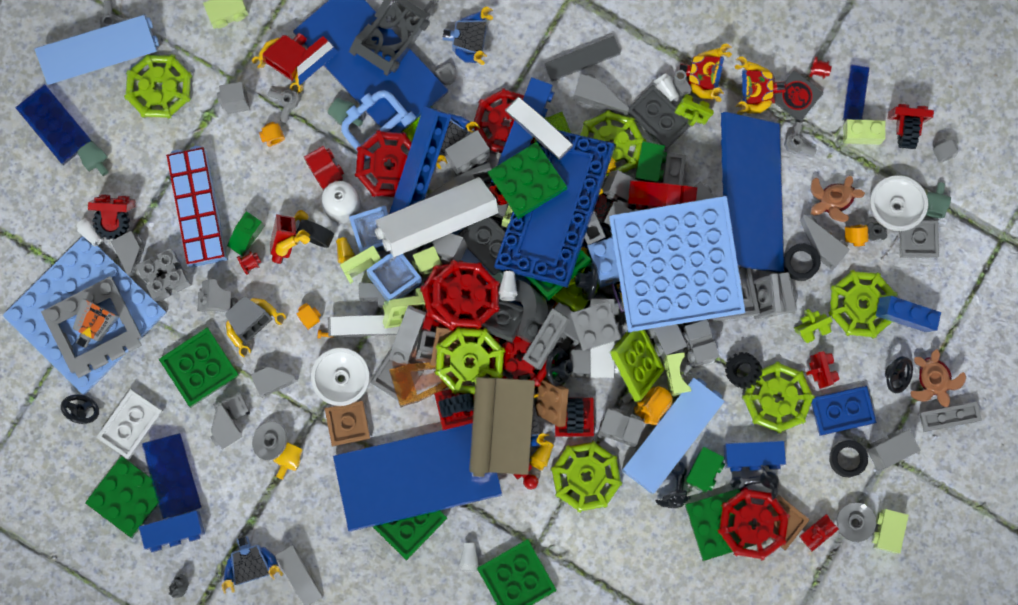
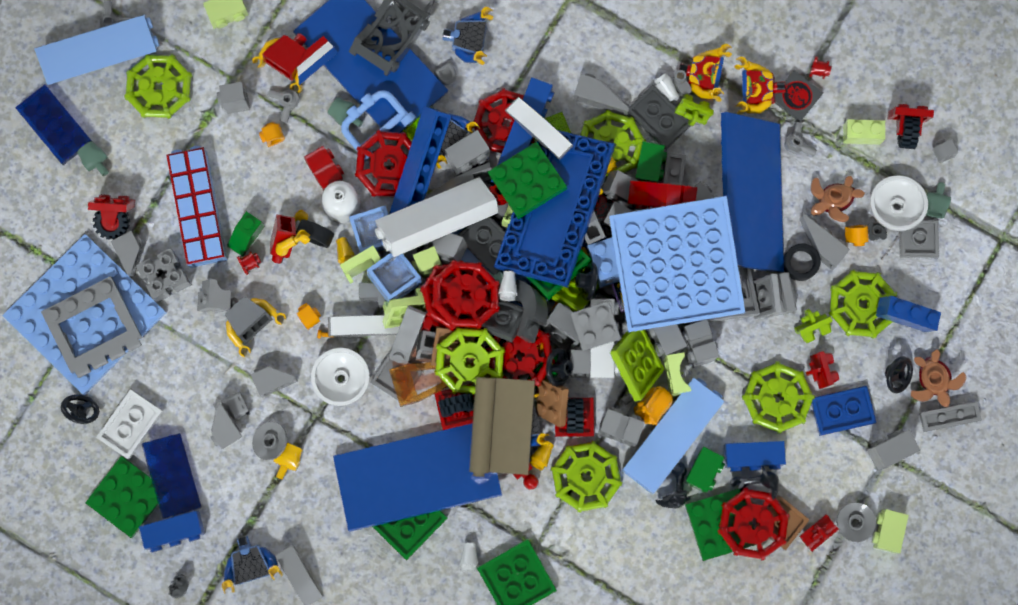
(86, 229): white cone -> none
(92, 322): torso -> none
(198, 367): green plate -> none
(347, 423): medium nougat plate -> none
(546, 339): light grey plate -> none
(582, 58): dark grey tile -> none
(734, 364): black tyre -> none
(851, 444): black tyre -> none
(855, 92): clear blue plate -> none

